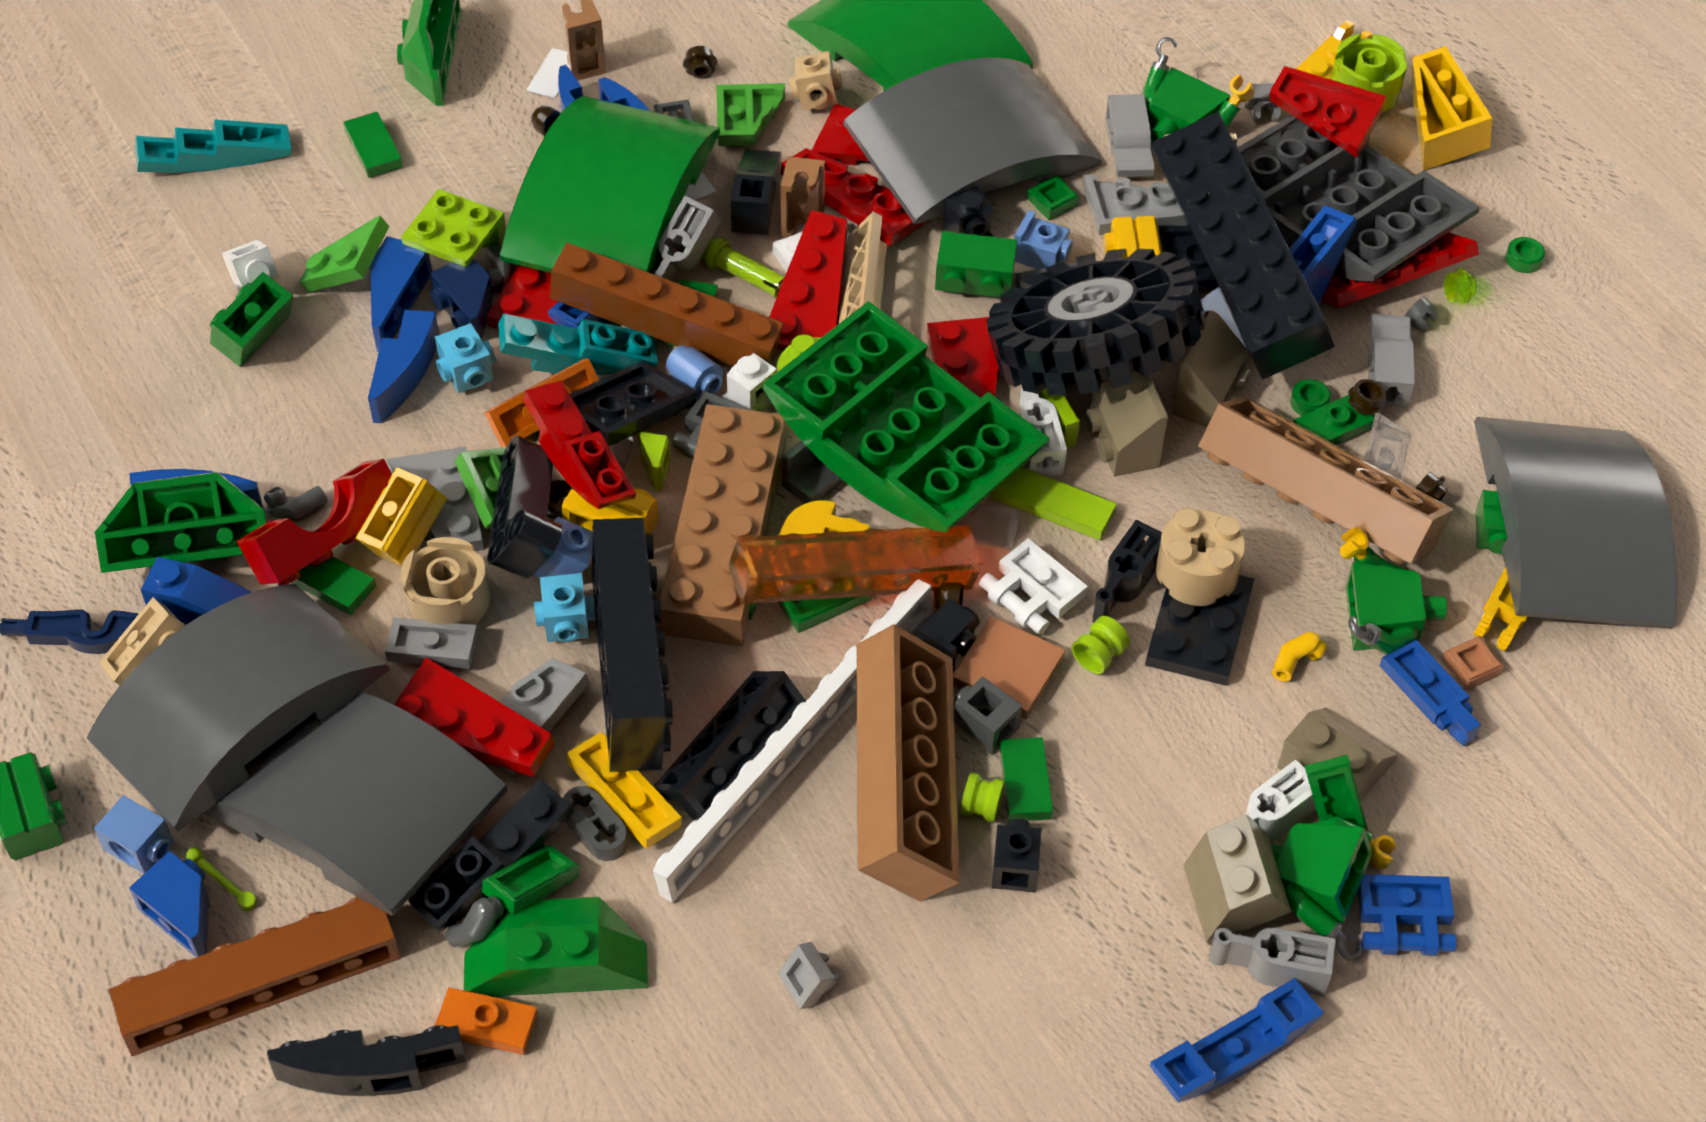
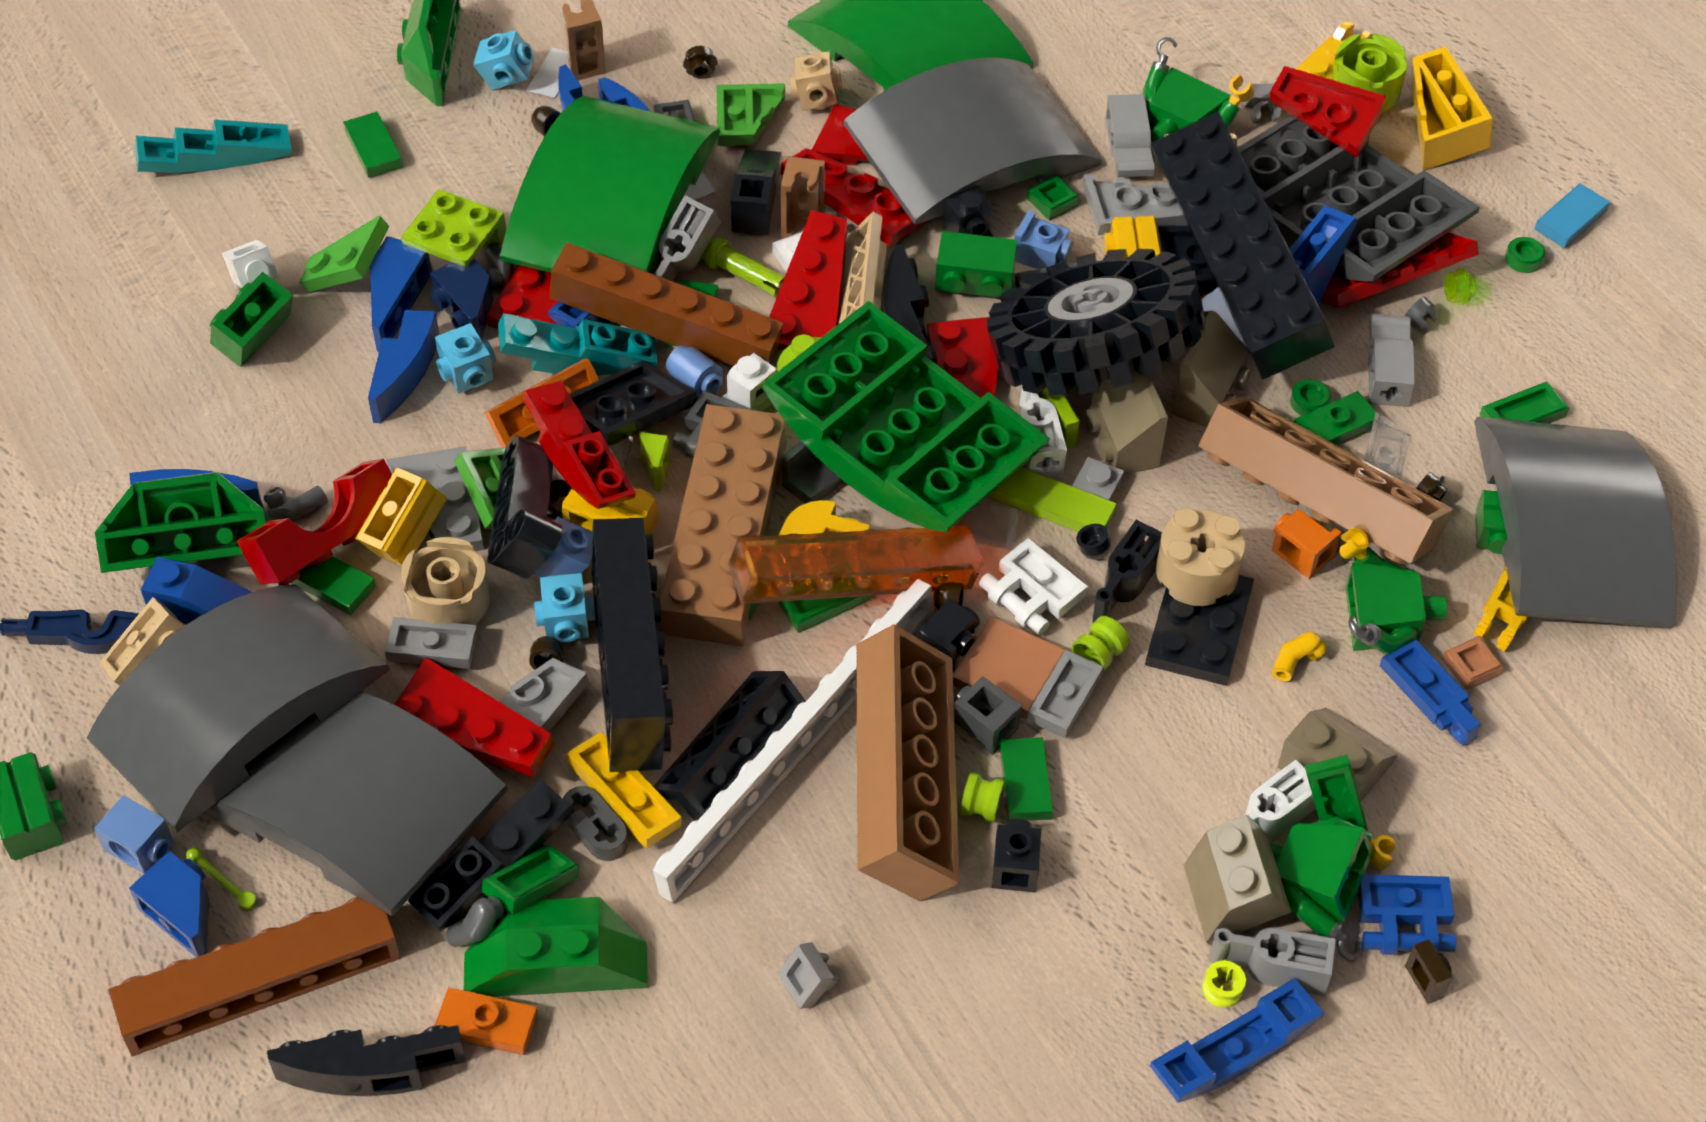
(504, 59): none -> medium azure brick
(541, 645): none -> dark brown hinge
(904, 297): none -> black slope
(1065, 693): none -> light grey plate
(1094, 541): none -> black hinge
(1099, 479): none -> light grey plate
(1218, 996): none -> neon yellow bush
(1304, 542): none -> orange brick
(1367, 397): dark brown plate -> none
(1429, 971): none -> dark brown plate
(1531, 405): none -> green tile
(1572, 215): none -> dark azure tile

